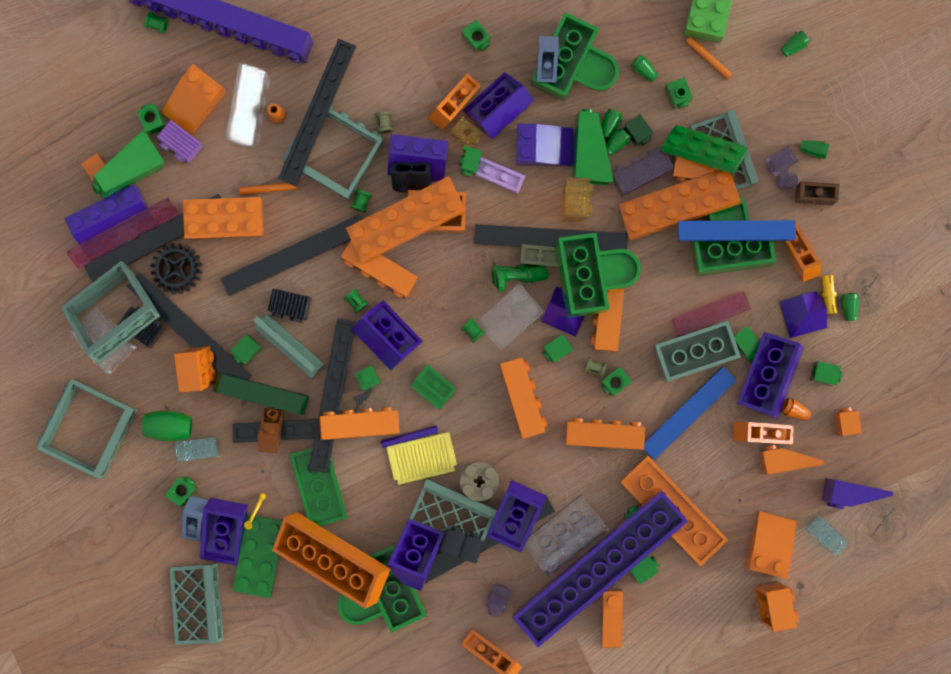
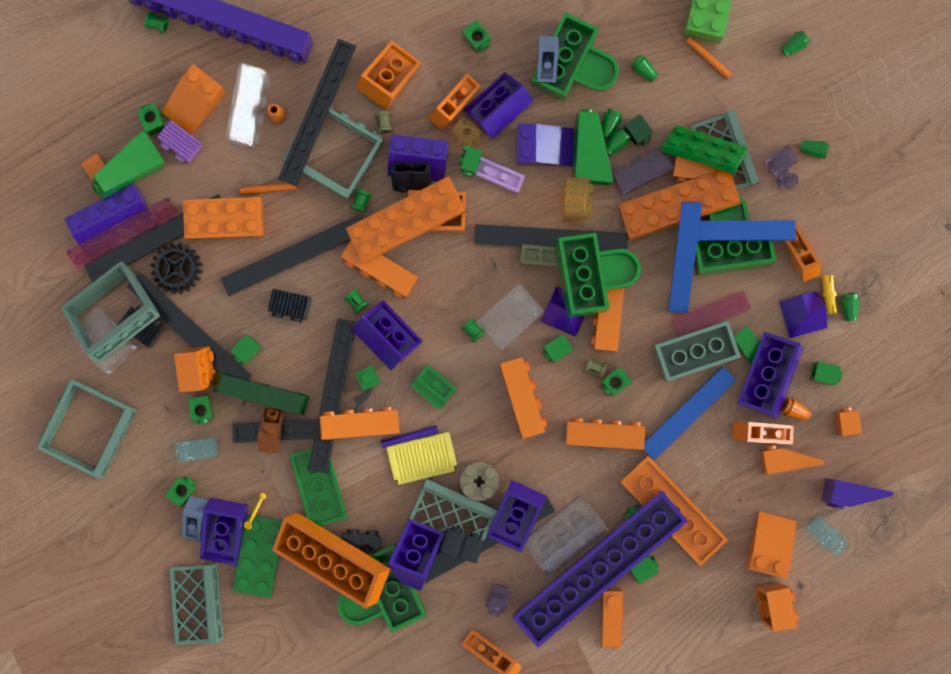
(167, 426): green piece -> none
(194, 403): none -> green brick
(288, 345): sand green fence -> none
(358, 539): none -> black brick
(388, 75): none -> orange slope
(524, 273): green piece -> none
(678, 93): green brick -> none
(684, 256): none -> blue tile
(817, 193): reddish brown brick -> none

